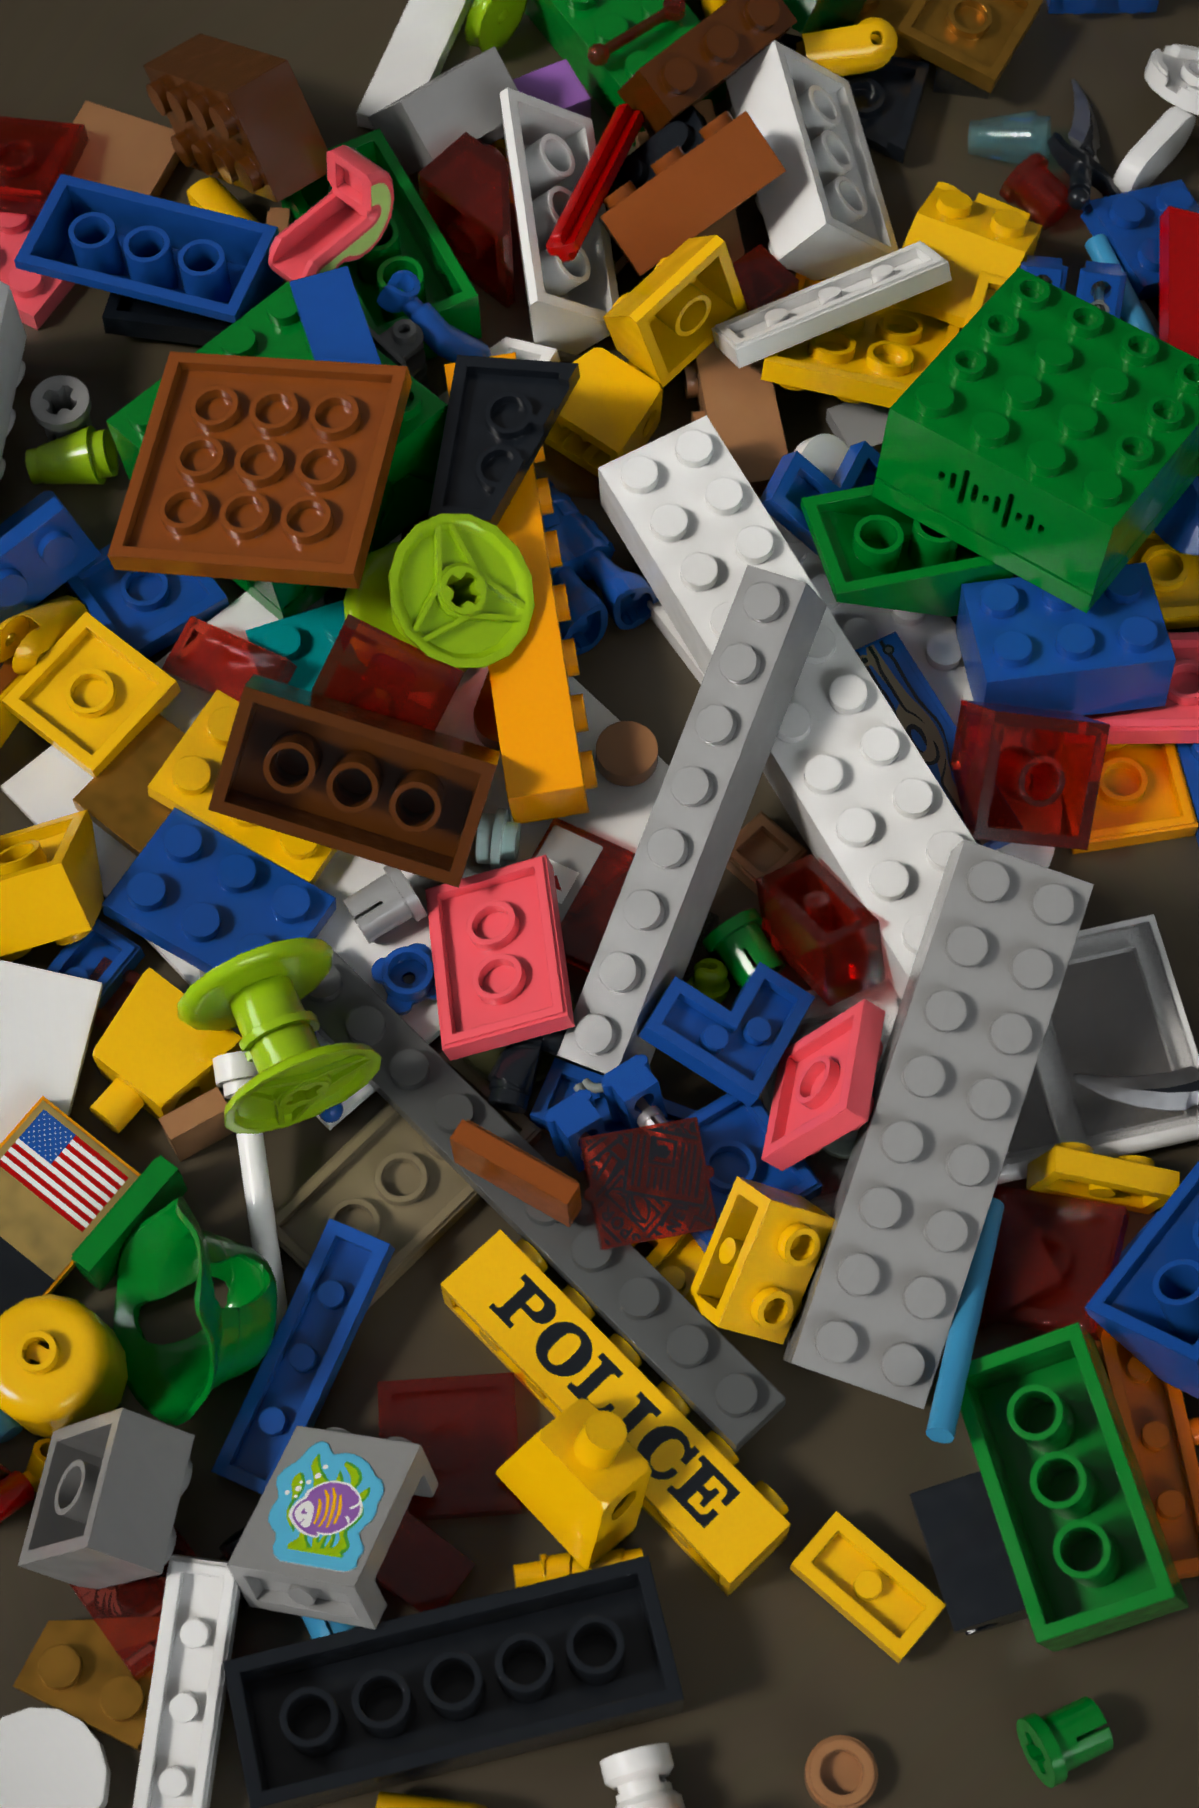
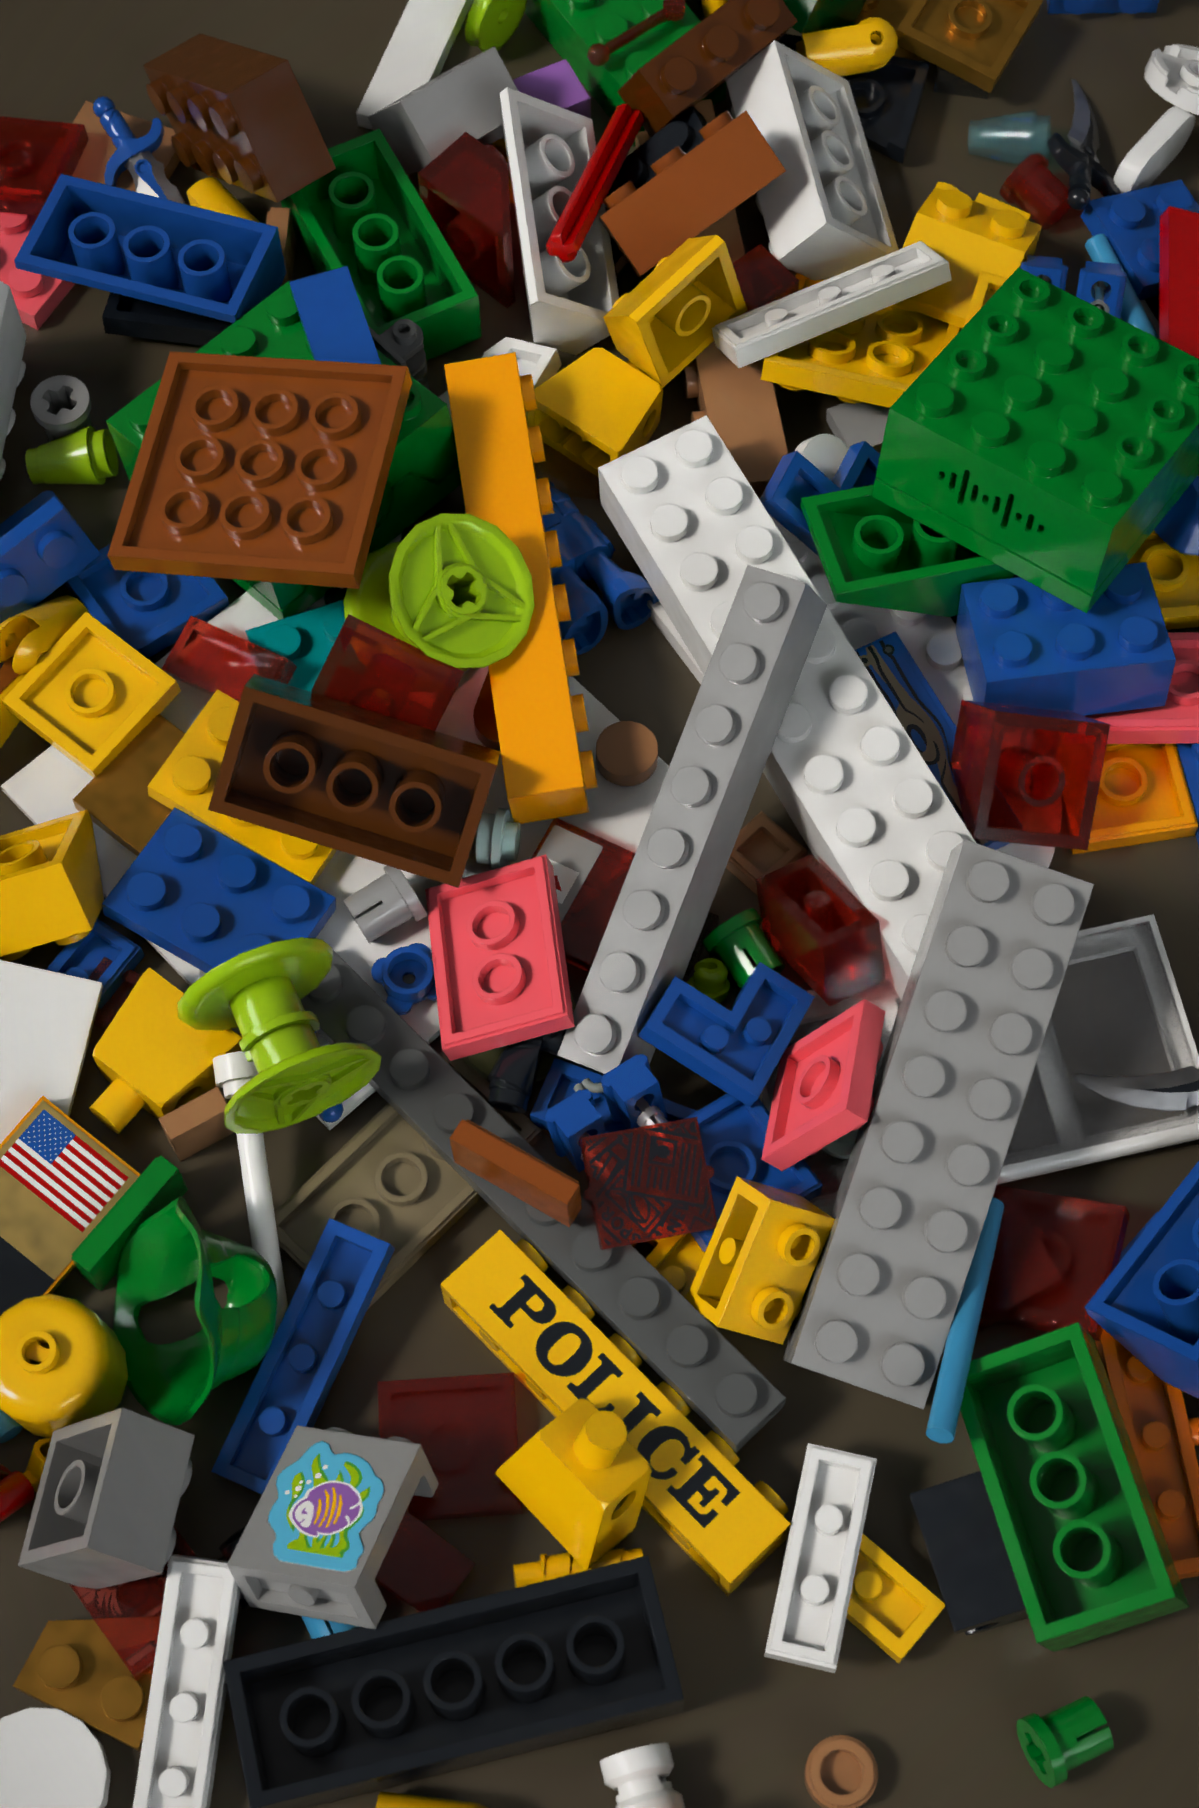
(135, 153): none -> blue piece
(341, 224): coral animal -> none
(437, 332): blue arm -> none
(495, 429): black wing -> none
(820, 1558): none -> white tile
(1078, 1173): yellow plate -> none

